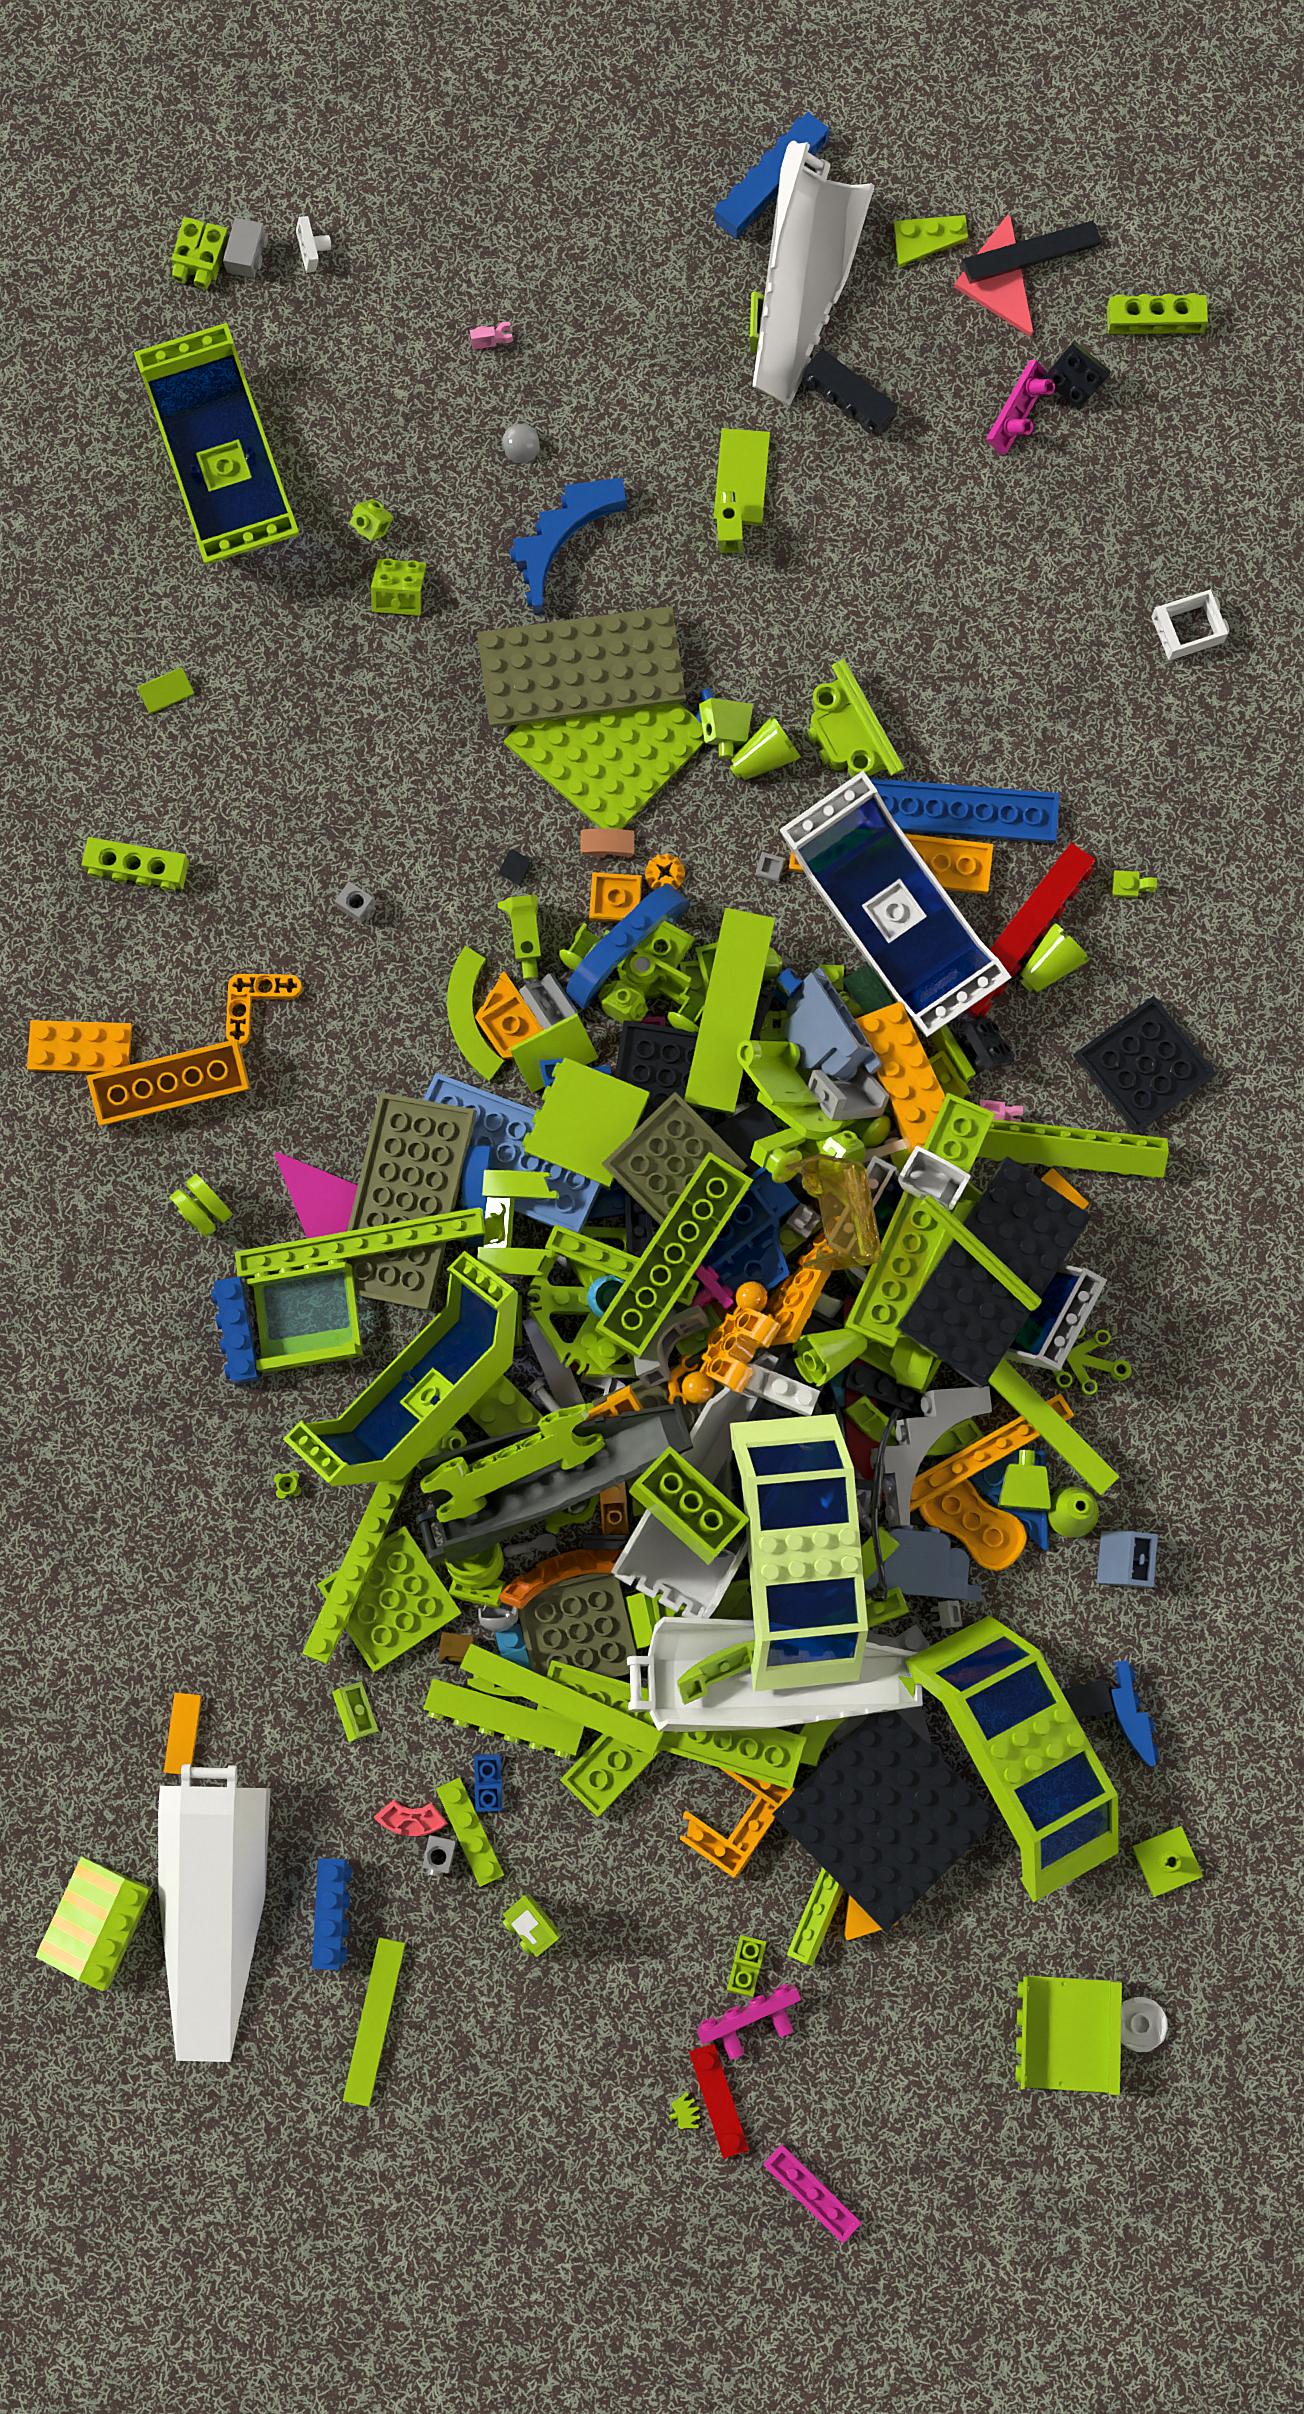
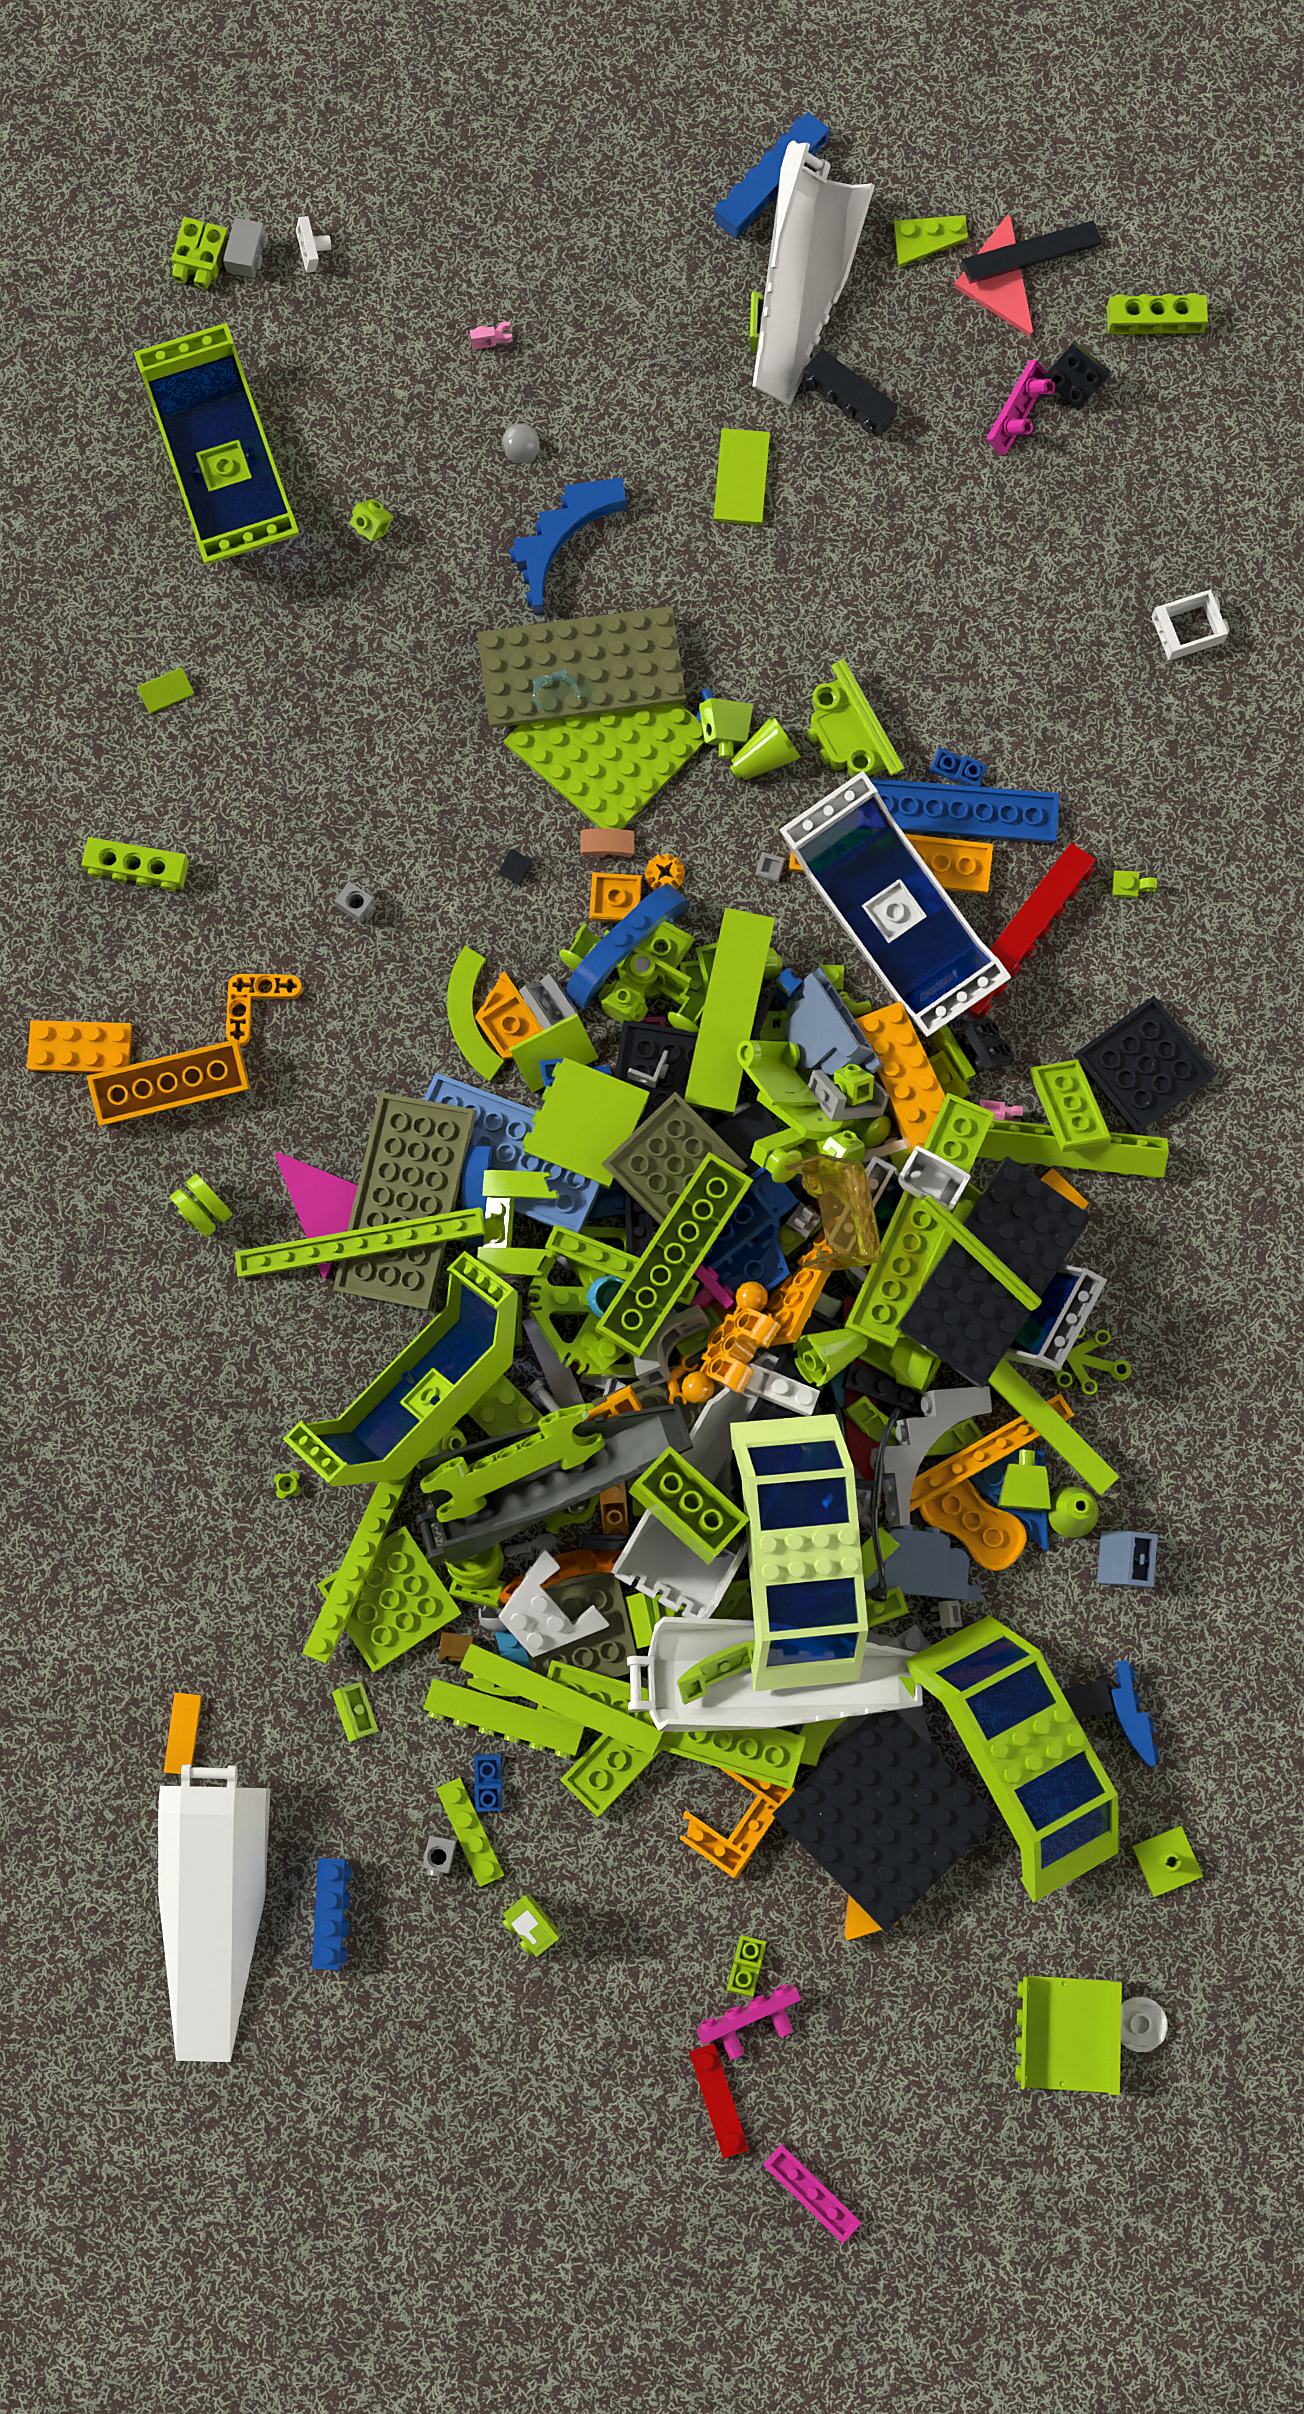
(94, 1924): lime slope -> none
(237, 1331): blue brick -> none
(306, 1316): clear light blue panel -> none
(374, 2022): lime tile -> none
(397, 587): lime bracket -> none
(411, 1821): coral tile -> none
(523, 917): lime piece -> none
(538, 1620): none -> white wing
(561, 675): none -> clear light blue cap
(647, 1079): none -> light grey bracket
(683, 2112): lime piece -> none
(729, 530): lime torso -> none
(816, 1919): lime plate -> none
(854, 1083): none -> lime brick
(868, 990): clear green panel -> none
(957, 769): none -> blue slope
(1052, 960): lime cone -> none
(1070, 1106): none -> lime tile

